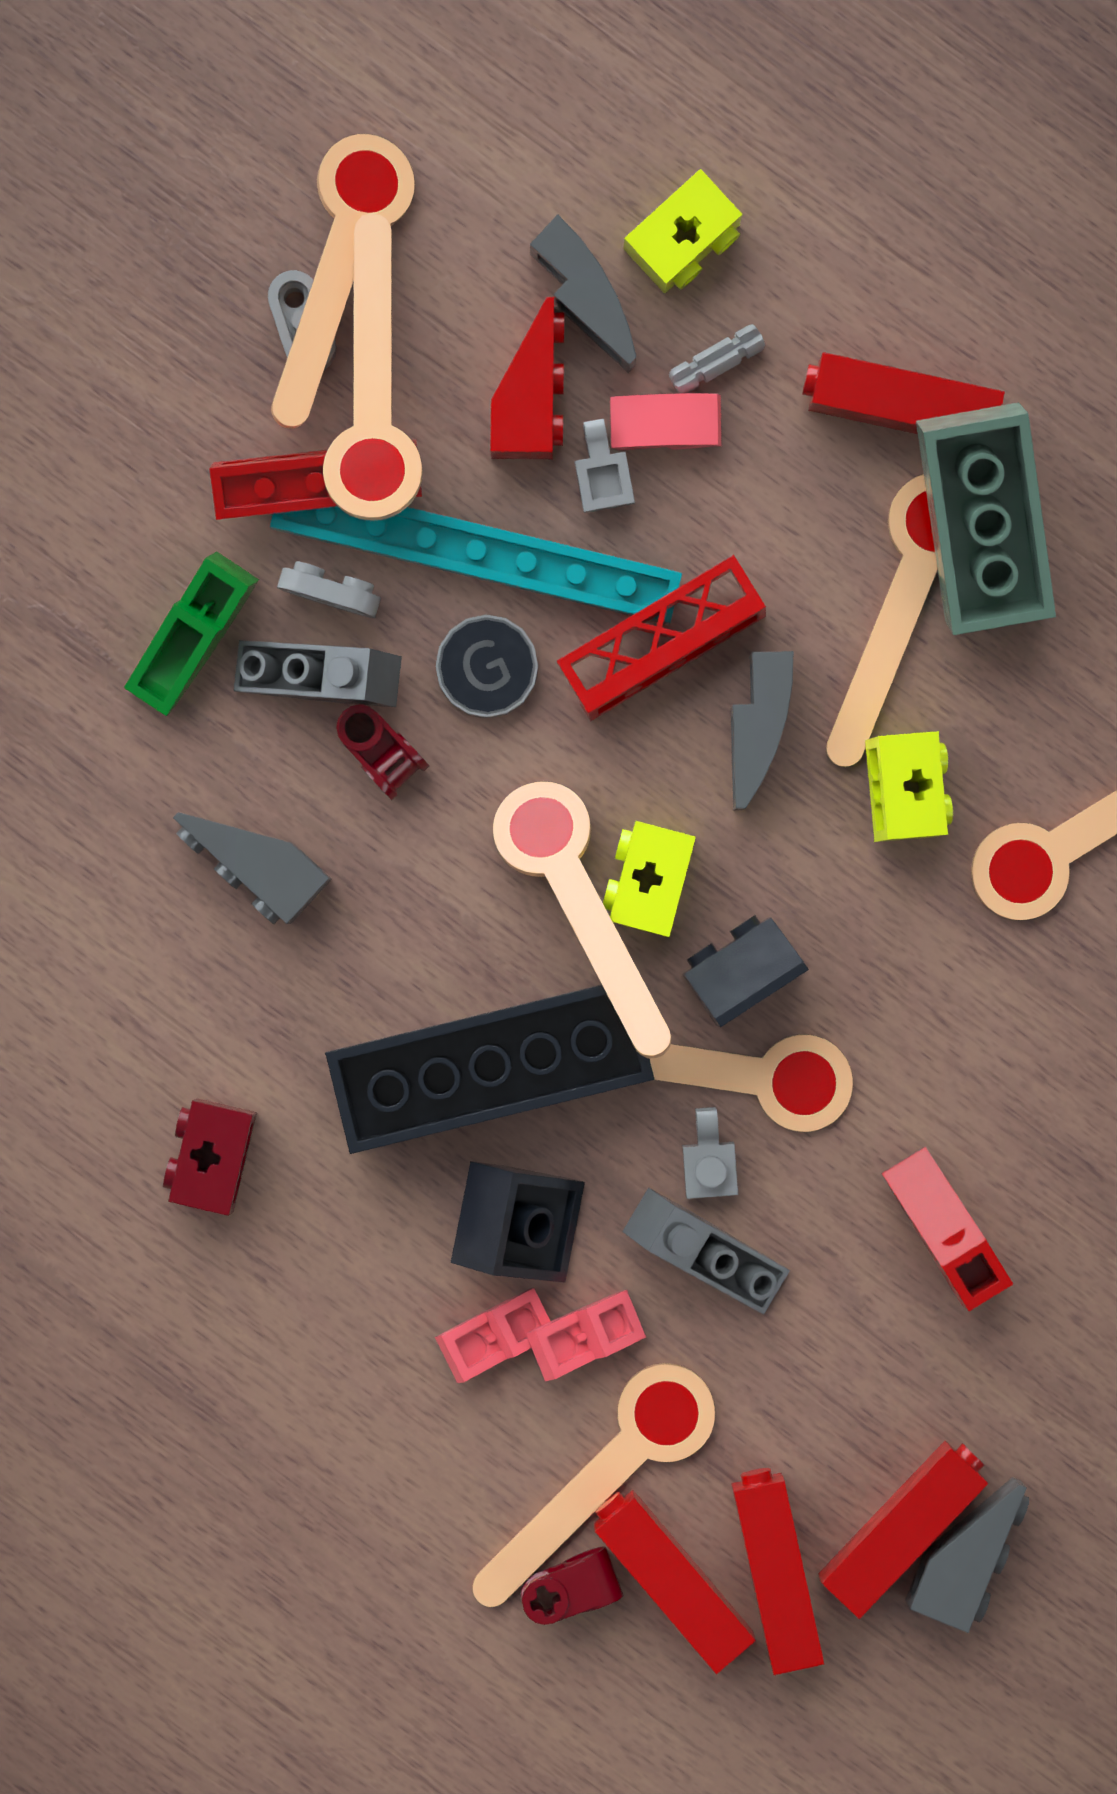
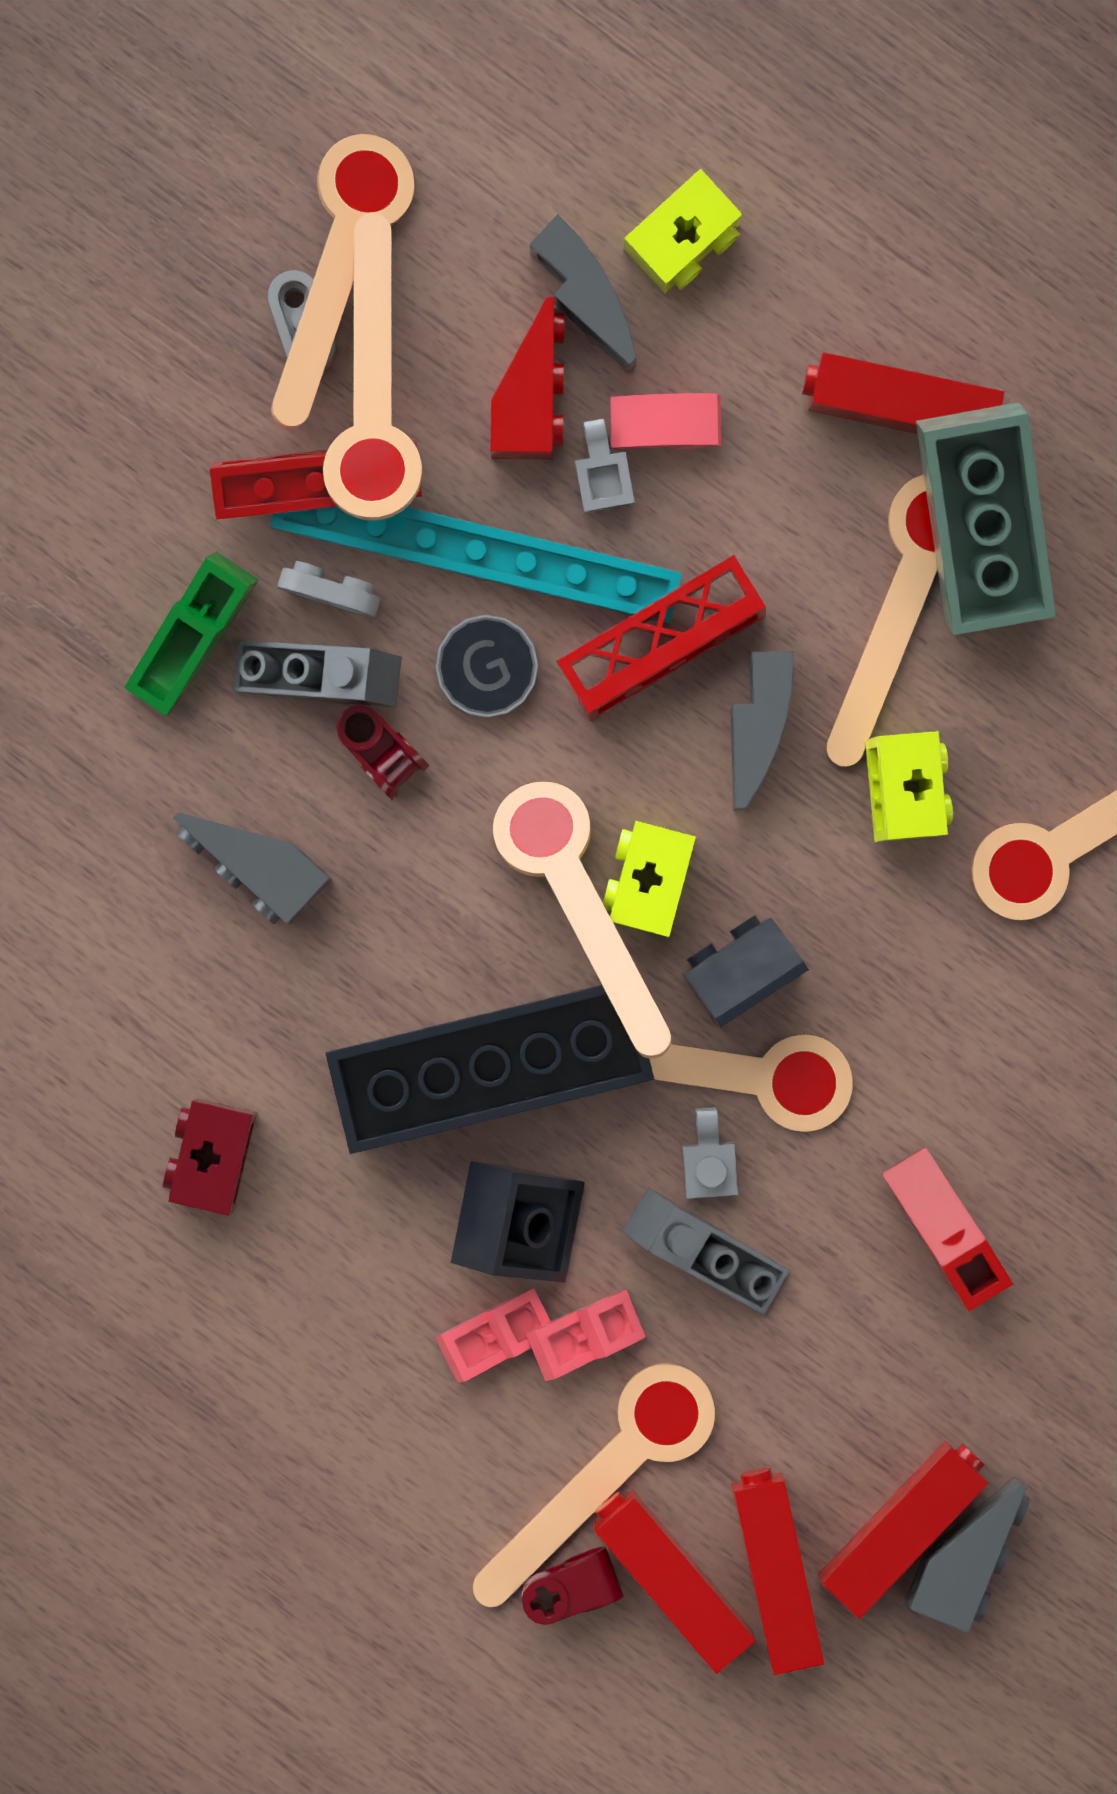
(717, 359): light grey axle -> none

